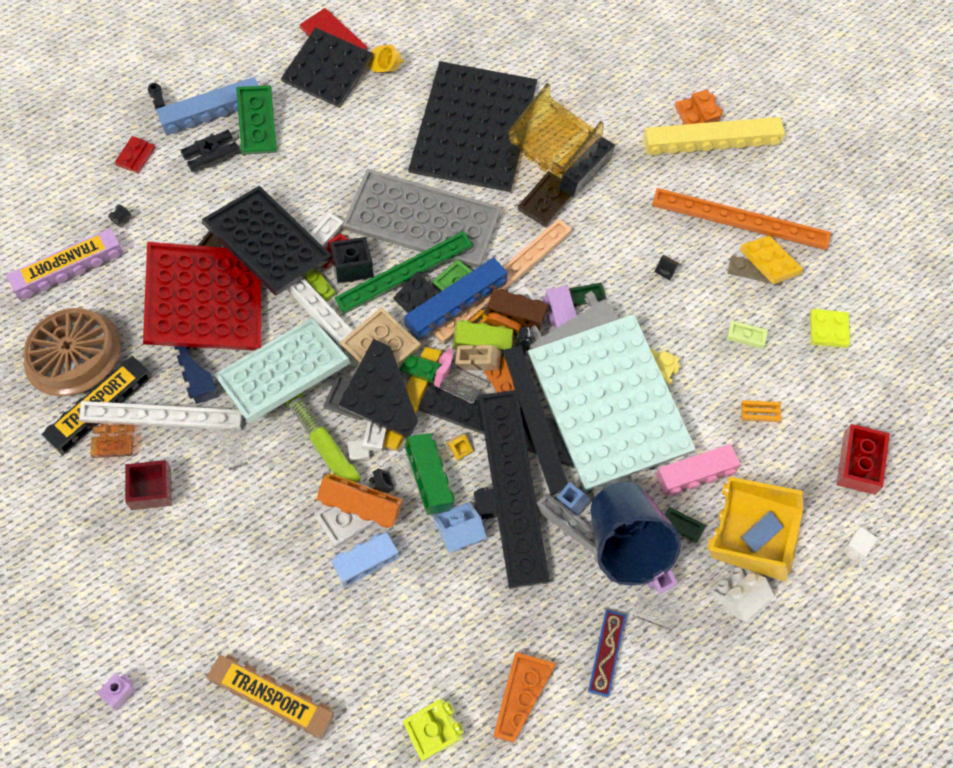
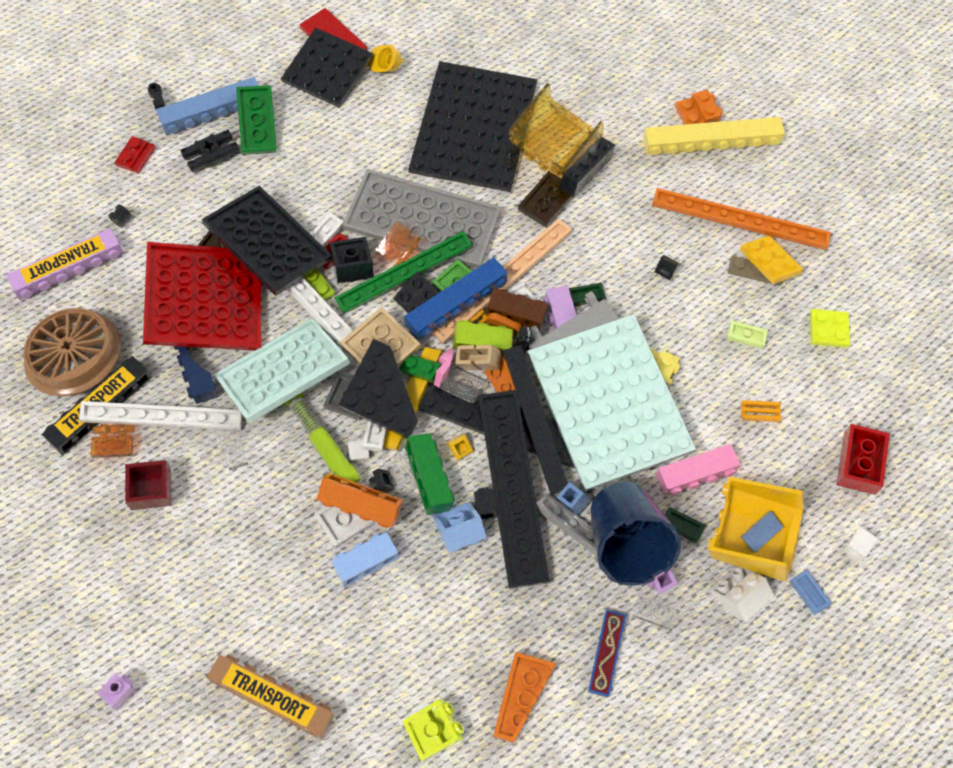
(394, 241): none -> clear orange plate
(810, 592): none -> medium blue tile

